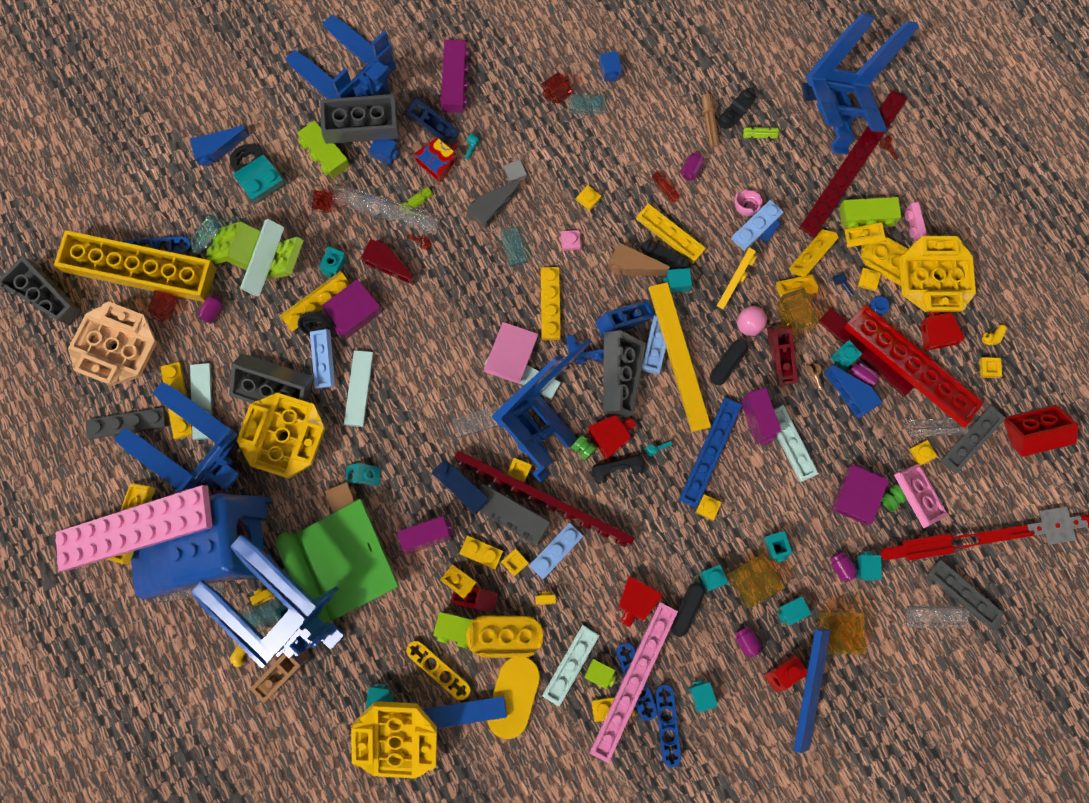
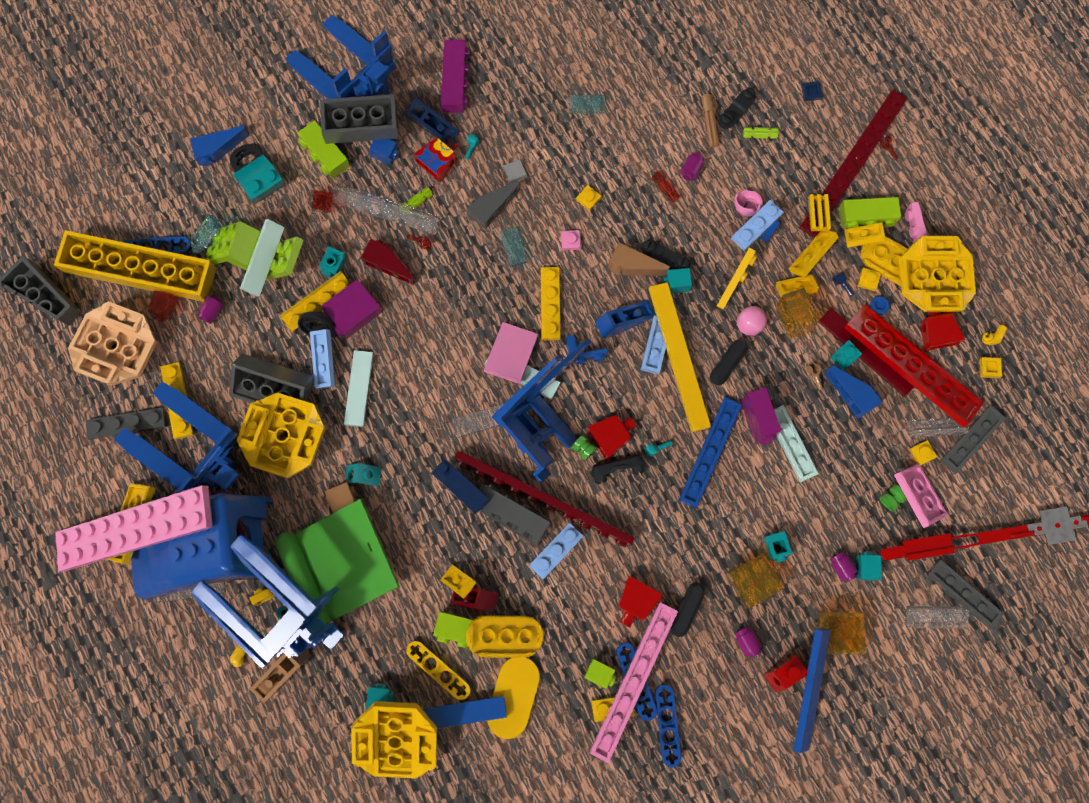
(201, 392): light aqua tile -> none
(263, 614): clear light blue plate -> none
(425, 535): magenta brick -> none
(481, 552): yellow plate -> none
(514, 562): yellow plate -> none
(519, 470): yellow plate -> none
(545, 598): yellow plate -> none
(556, 88): clear red brick -> none
(570, 665): light aqua tile -> none
(610, 66): blue brick -> none
(621, 372): dark grey wedge -> none
(670, 233): yellow plate -> none
(702, 696): teal brick -> none
(708, 507): yellow plate -> none
(713, 578): teal brick -> none
(783, 353): dark red slope -> none
(793, 611): teal brick -> none
(819, 198): none -> yellow tile
(832, 84): blue piece -> none
(860, 494): magenta brick -> none
(864, 373): magenta brick -> none
(1041, 430): red slope -> none

